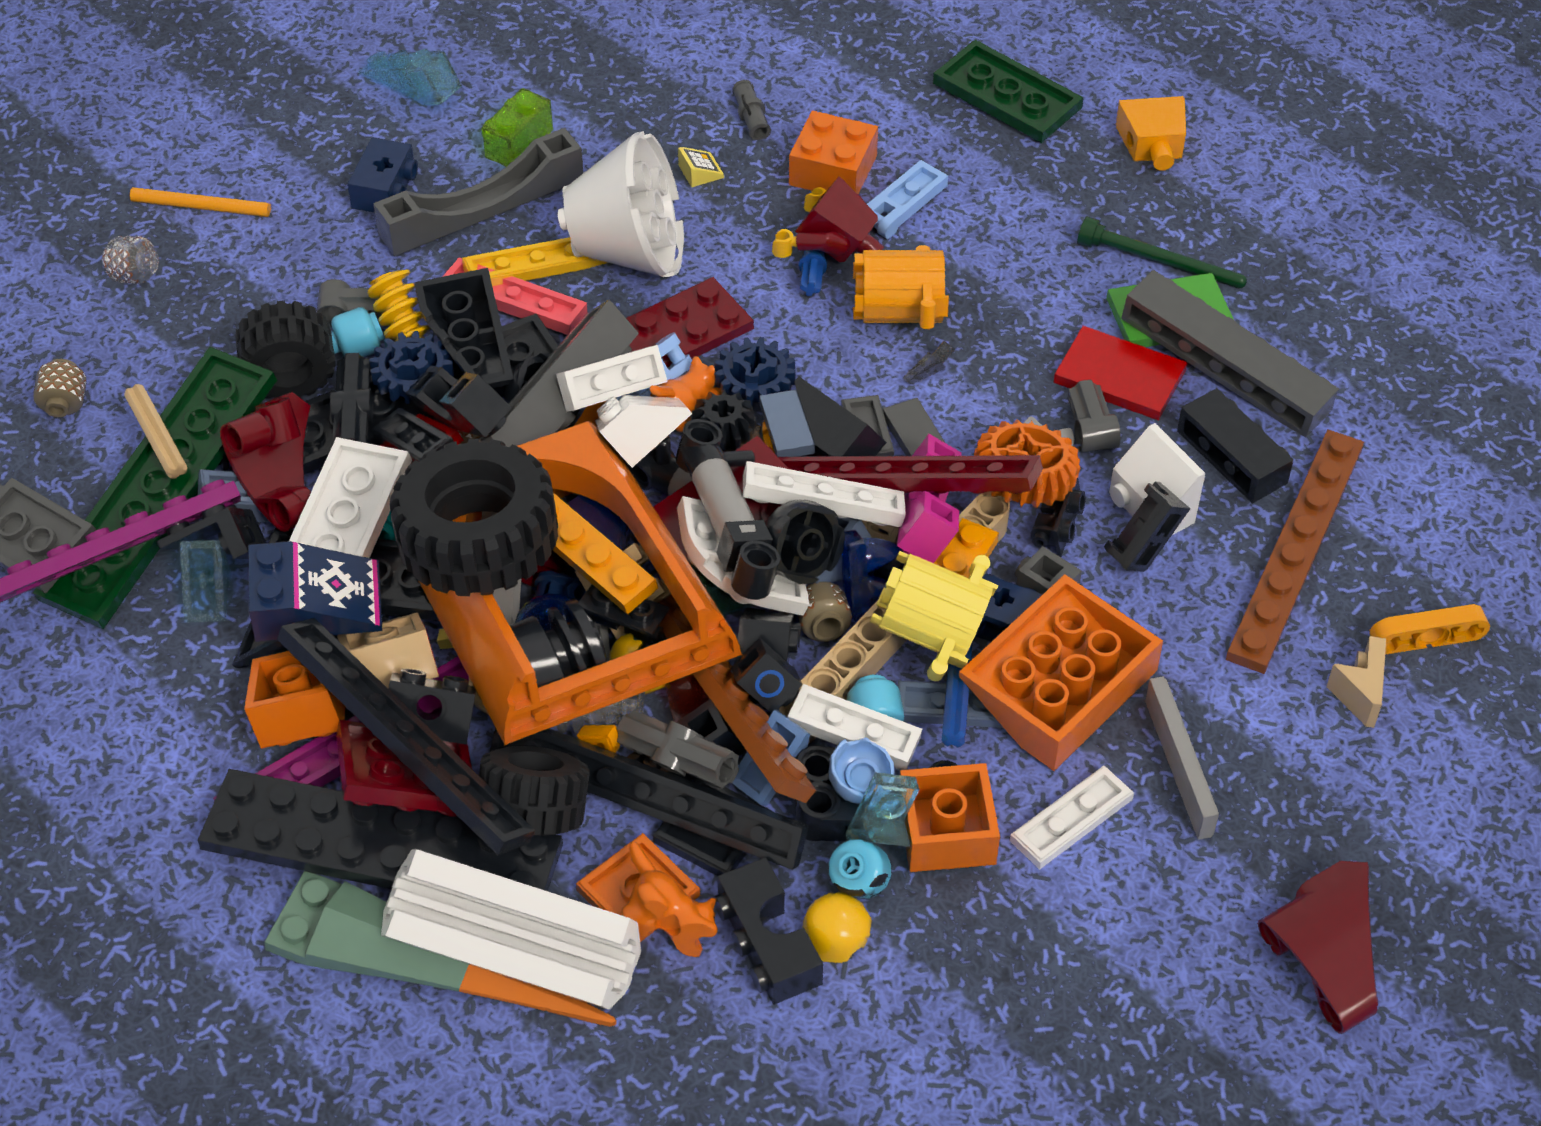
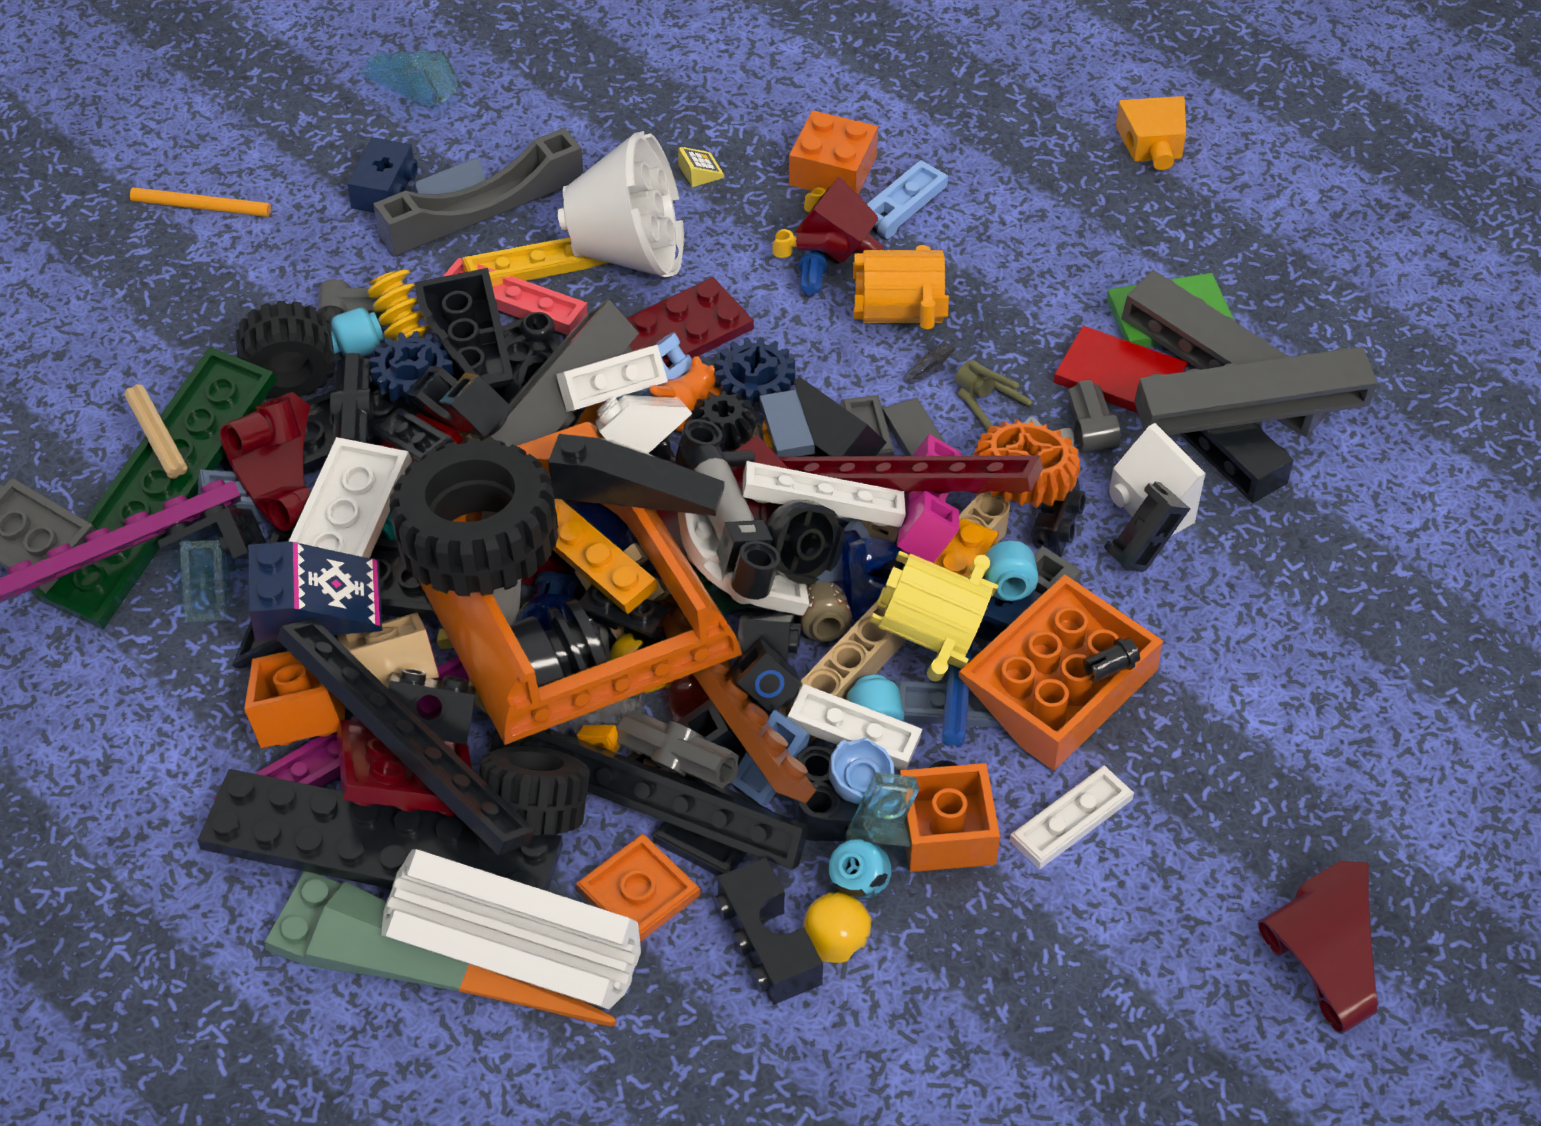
(60, 388): dark tan head -> none
(130, 259): clear head -> none
(451, 179): none -> sand blue slope
(516, 126): clear neon green brick -> none
(537, 318): none -> black piece
(624, 476): none -> black wedge
(663, 905): orange animal -> none
(751, 110): dark grey pin -> none
(979, 382): none -> olive plant
(1008, 90): dark green plate -> none
(1012, 569): none -> medium azure head
(1096, 234): dark green piece -> none
(1111, 660): none -> black pin
(1181, 758): light grey tile -> none
(1256, 391): none -> dark grey brick
(1294, 552): dark orange plate -> none
(1361, 685): tan slope -> none
(1432, 627): light orange beam -> none

